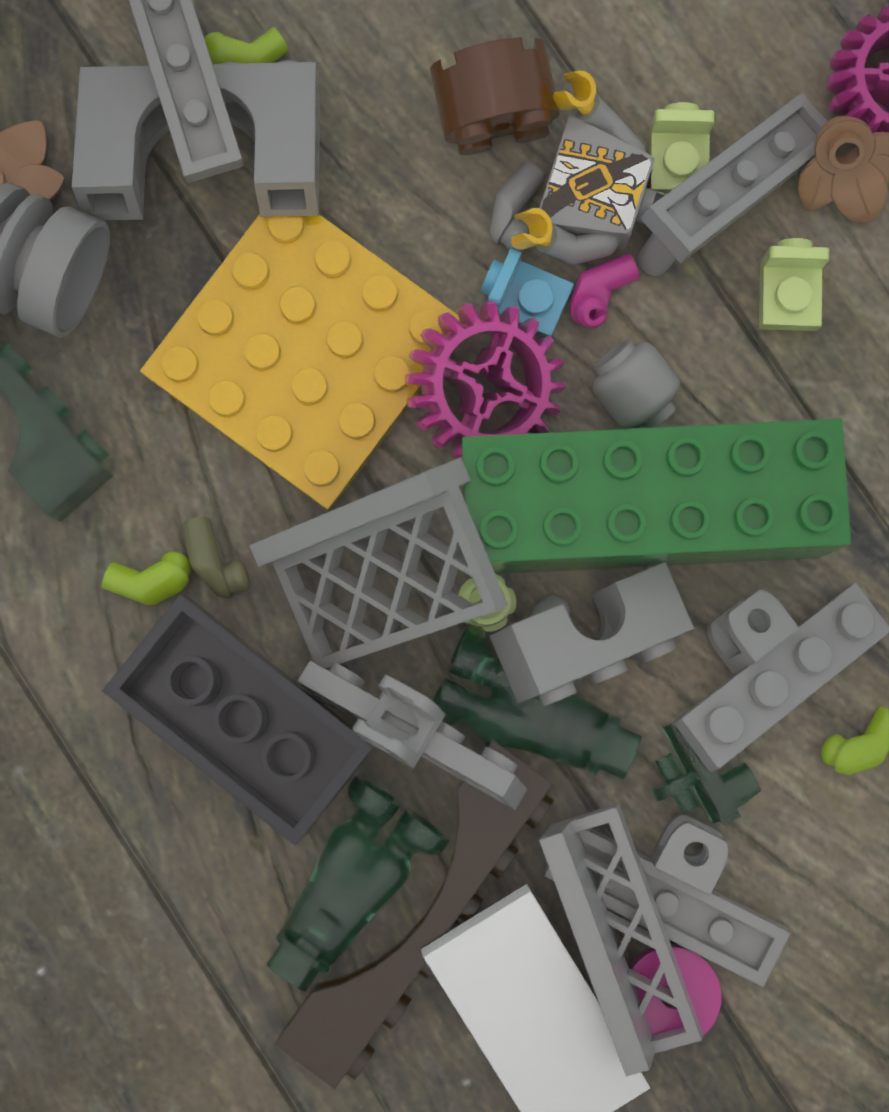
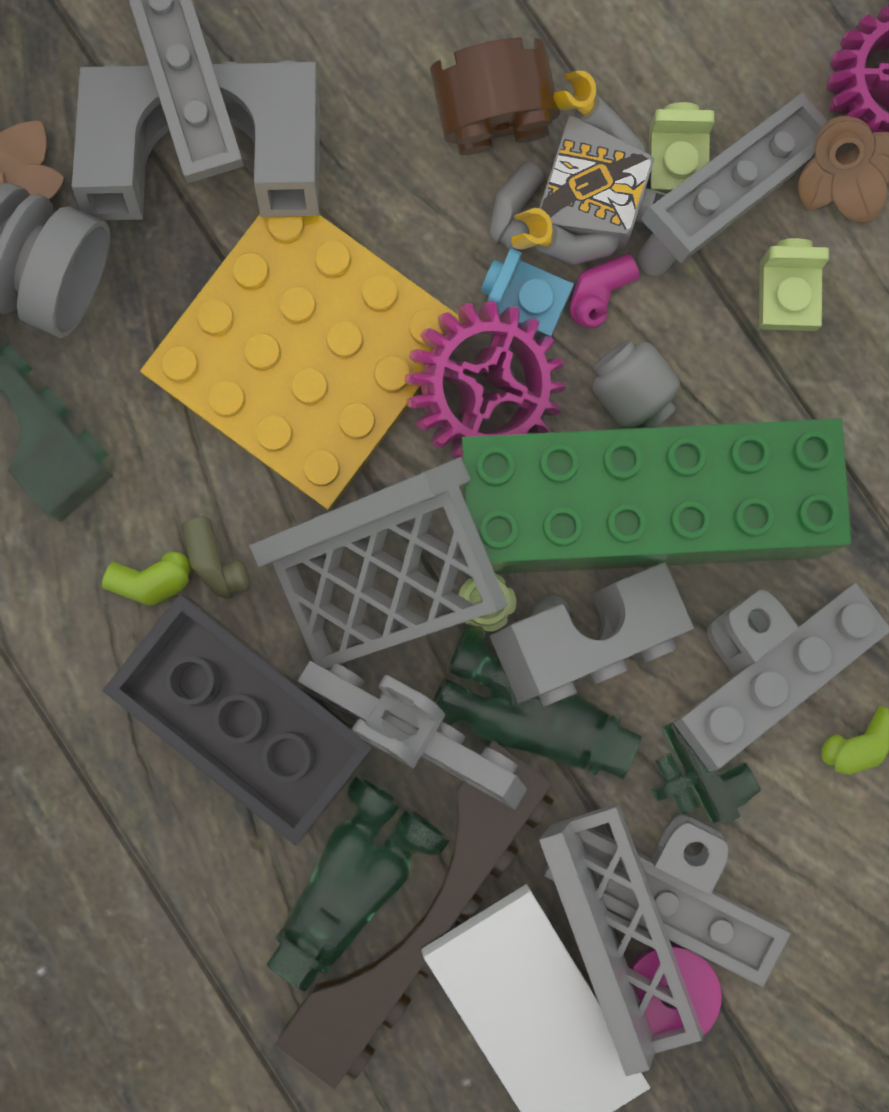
(264, 49): lime arm -> none

